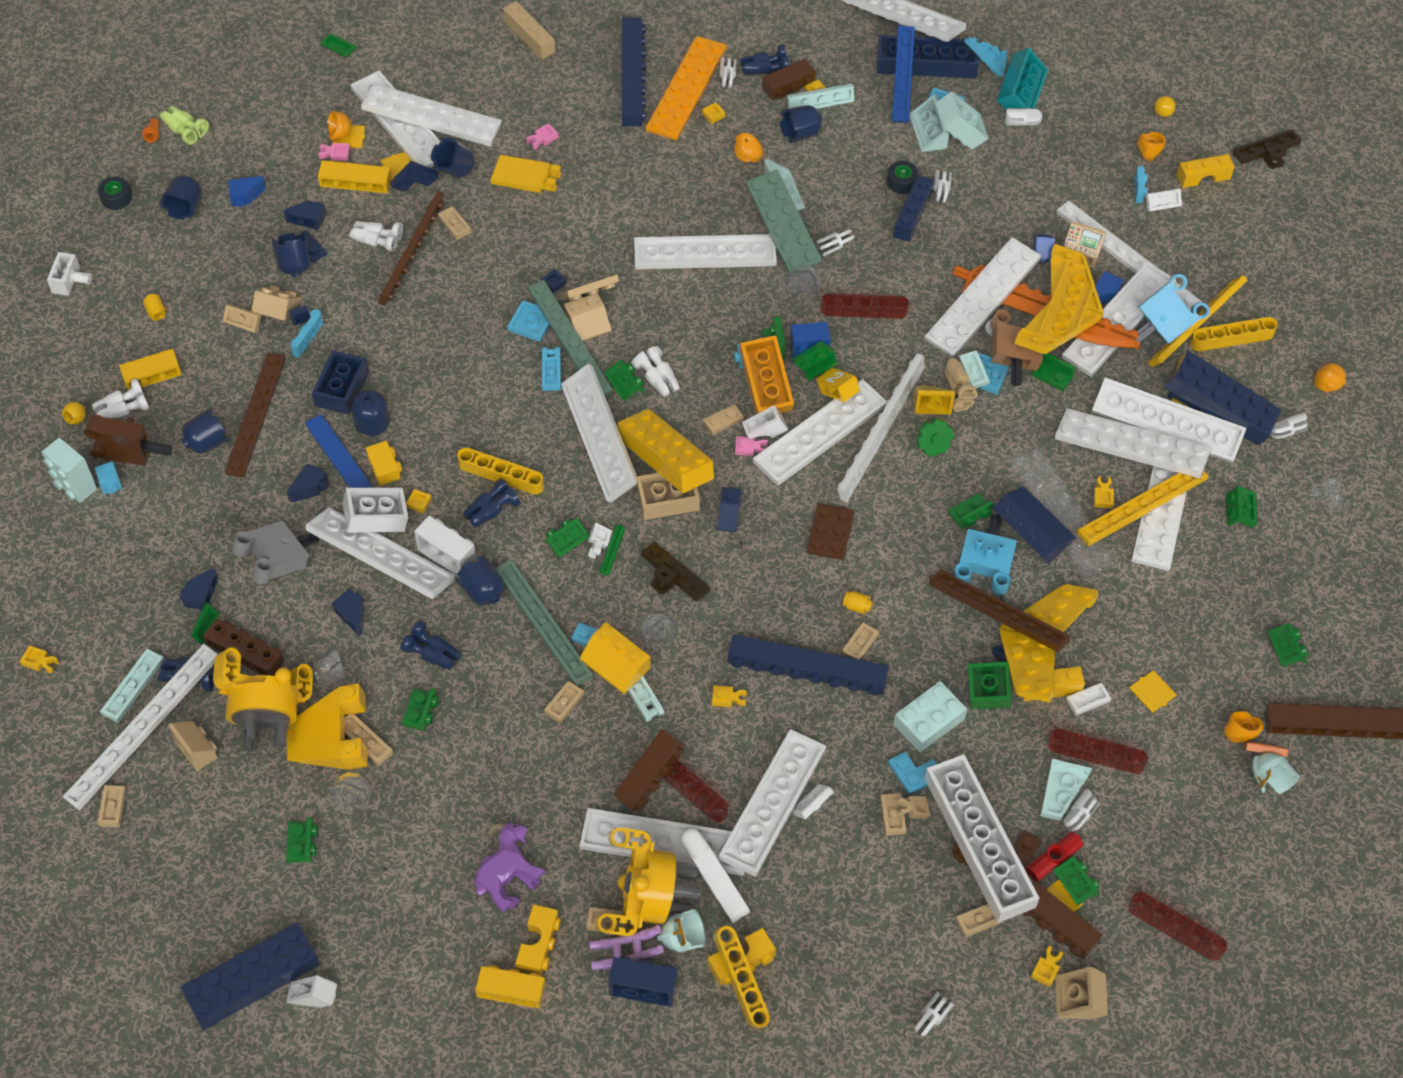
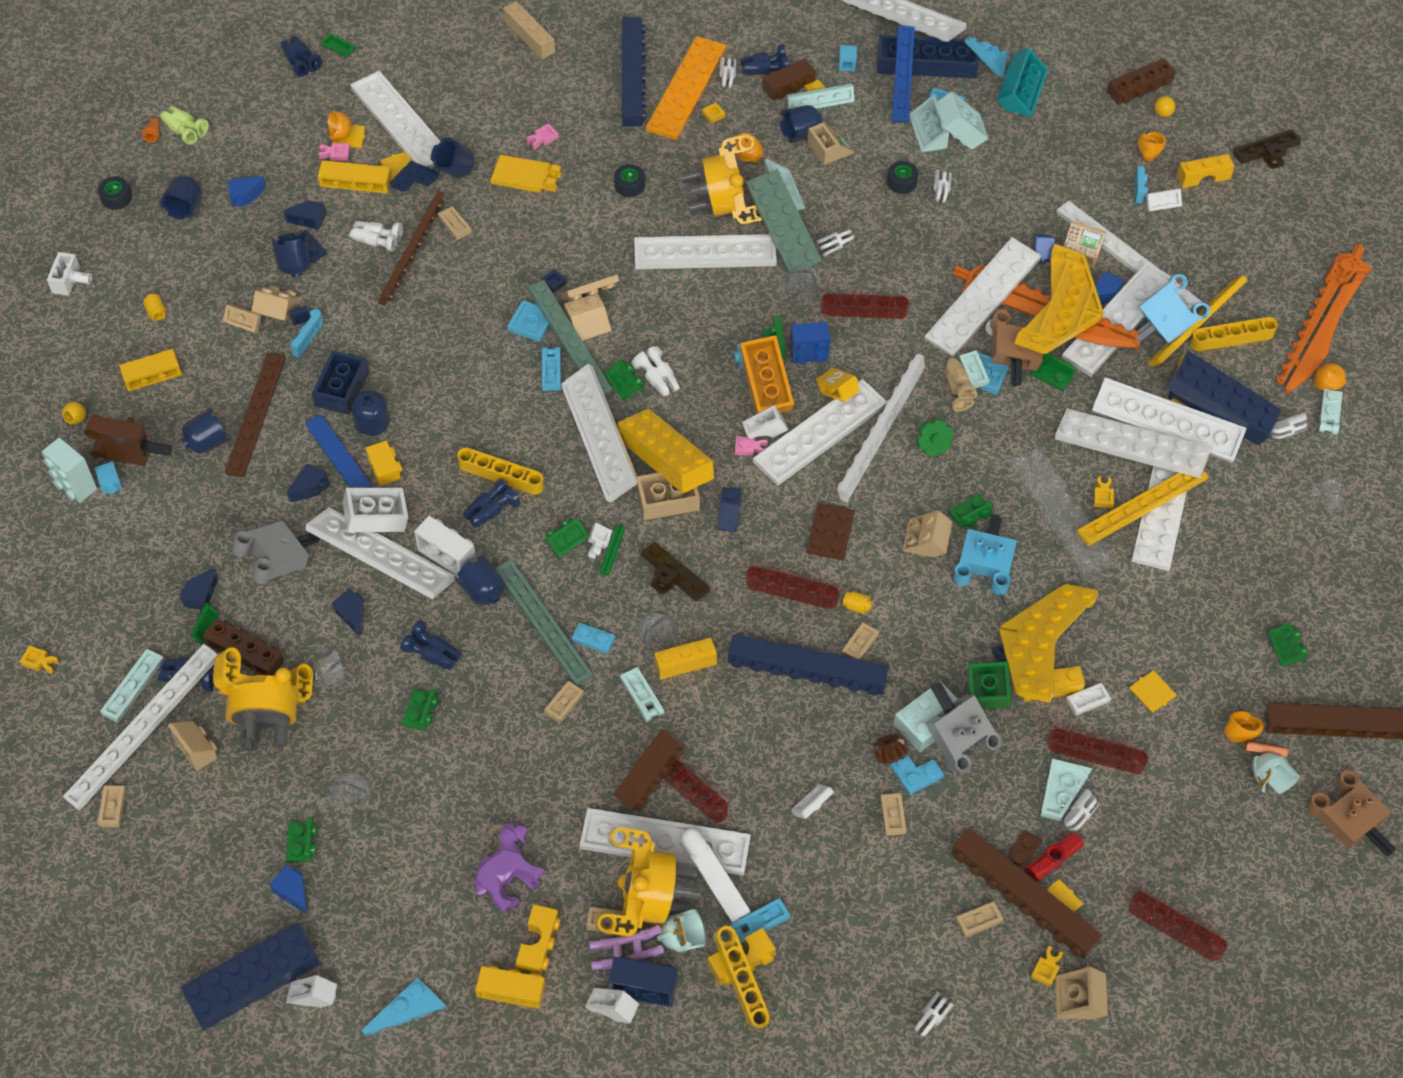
(114, 404): white piece -> none
(291, 888): none -> blue slope
(298, 53): none -> dark blue piece
(320, 731): yellow wedge -> none
(376, 749): tan plate -> none
(412, 1002): none -> medium azure wing
(418, 501): yellow plate -> none
(431, 114): white plate -> none
(613, 1004): none -> white arch
(615, 658): yellow slope -> none
(629, 180): none -> black wheel
(685, 658): none -> yellow brick
(720, 183): none -> yellow piece
(723, 419): tan plate -> none
(724, 696): yellow plate -> none
(765, 918): none -> medium azure plate
(772, 803): white plate -> none
(784, 581): none -> clear red beam
(816, 360): green bracket -> none
(828, 143): none -> tan slope
(847, 58): none -> medium azure brick
(891, 748): none -> reddish brown gear
(913, 208): dark blue brick -> none
(915, 806): tan plate -> none
(928, 534): none -> tan slope
(933, 400): yellow slope -> none
(960, 727): none -> light grey piece
(981, 838): white brick -> none
(999, 610): reddish brown plate -> none
(1022, 117): white arm -> none
(1034, 523): dark blue slope -> none
(1076, 881): green bracket -> none
(1141, 81): none -> reddish brown brick
(1241, 507): green bracket -> none
(1330, 411): none -> light aqua plate
(1340, 274): none -> orange piece
(1354, 814): none -> medium nougat piece

